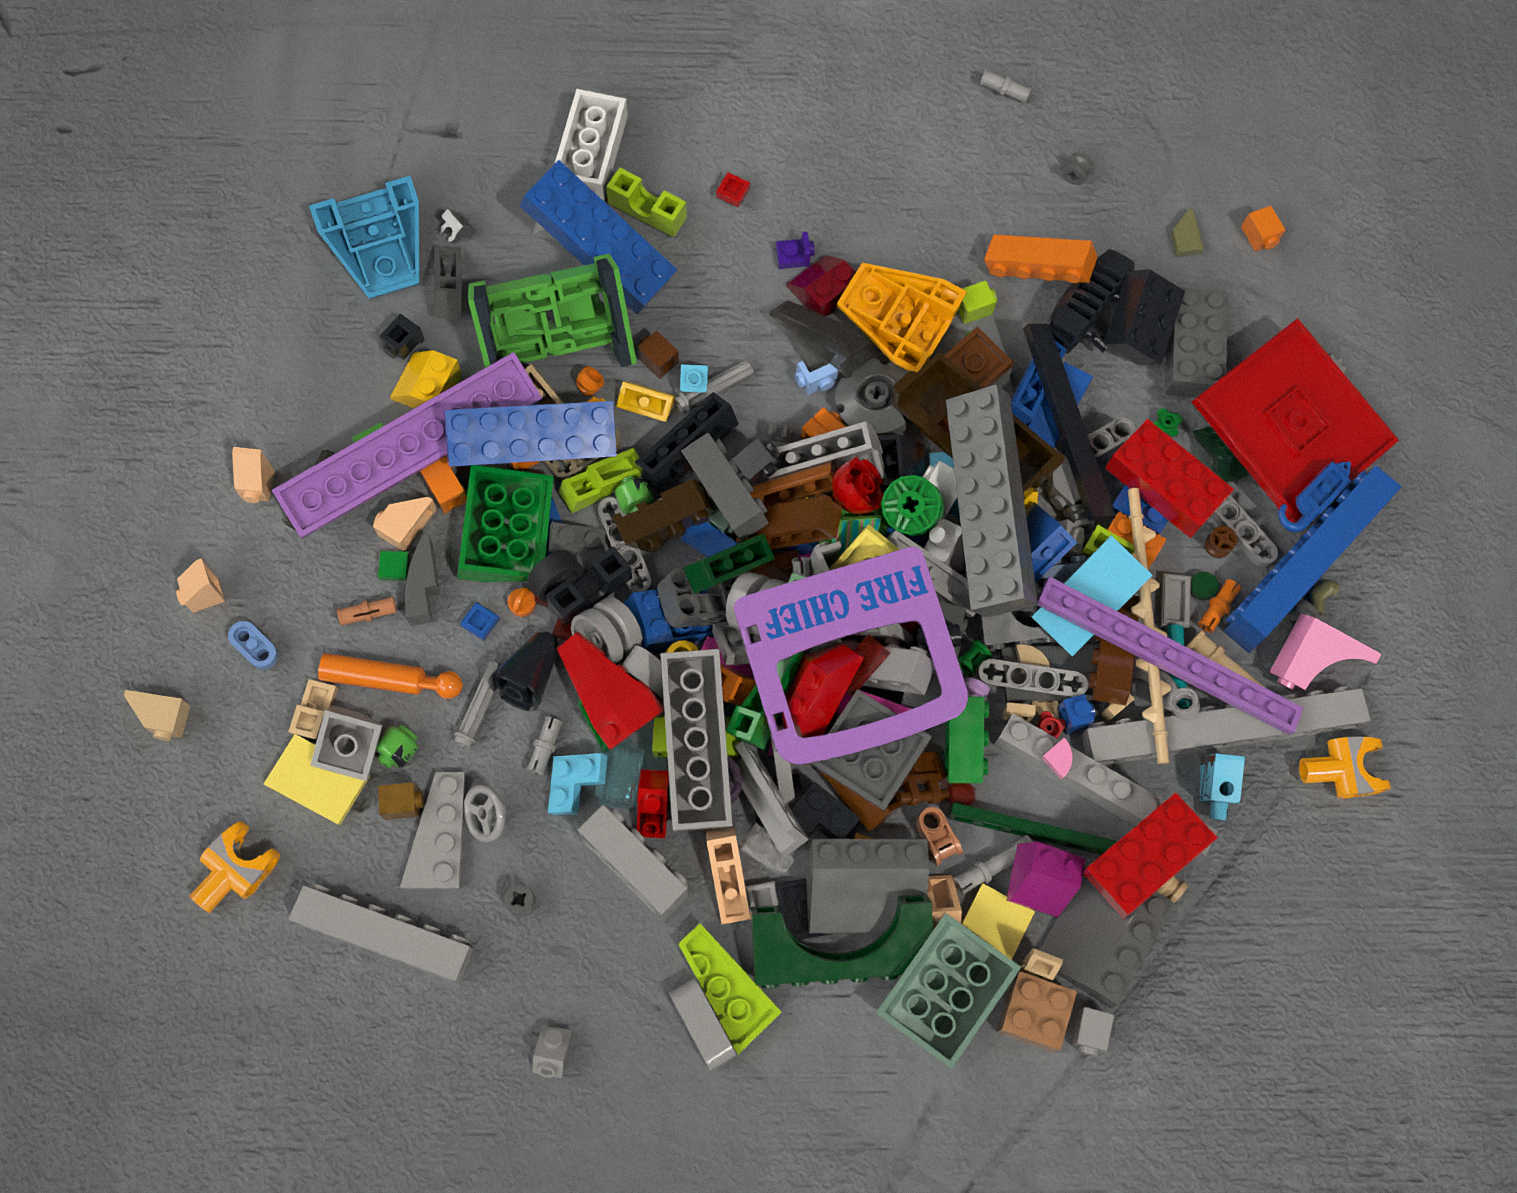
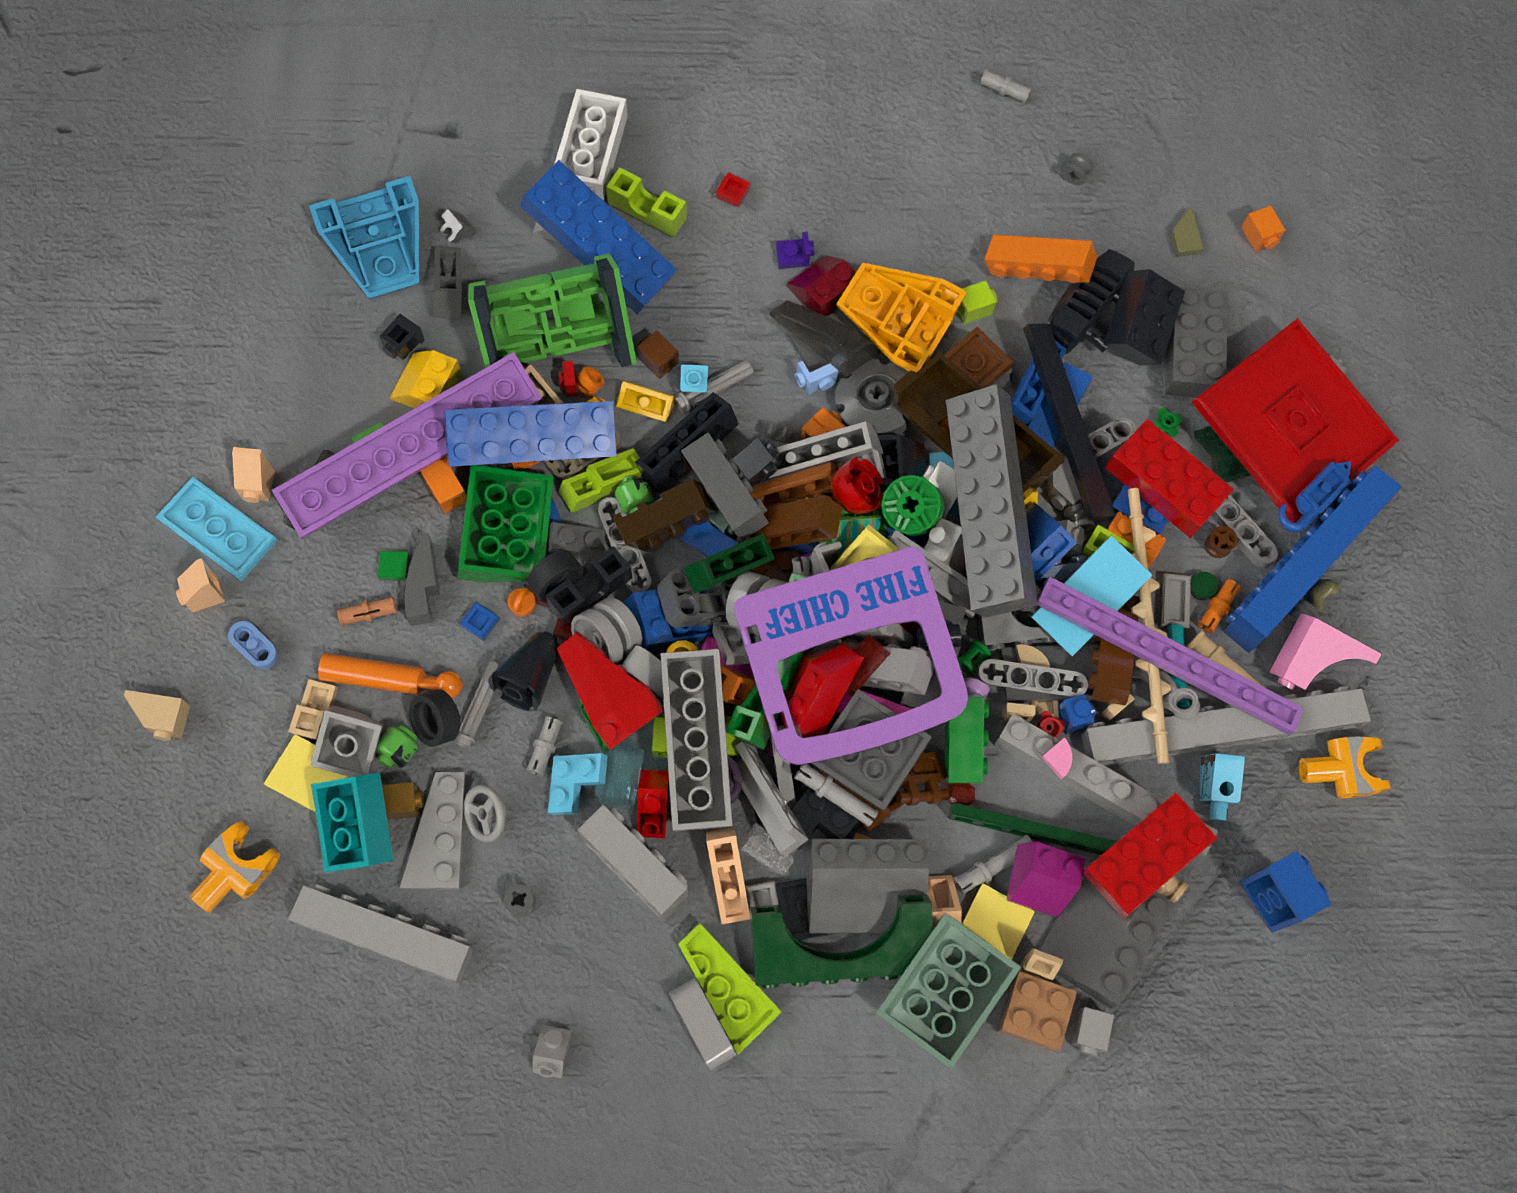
(216, 528): none -> medium azure tile
(352, 822): none -> teal brick
(403, 521): light nougat slope -> none
(446, 715): none -> black tyre
(567, 379): none -> red plate
(836, 794): none -> light grey pin
(938, 837): nougat piece -> none
(1286, 892): none -> blue brick

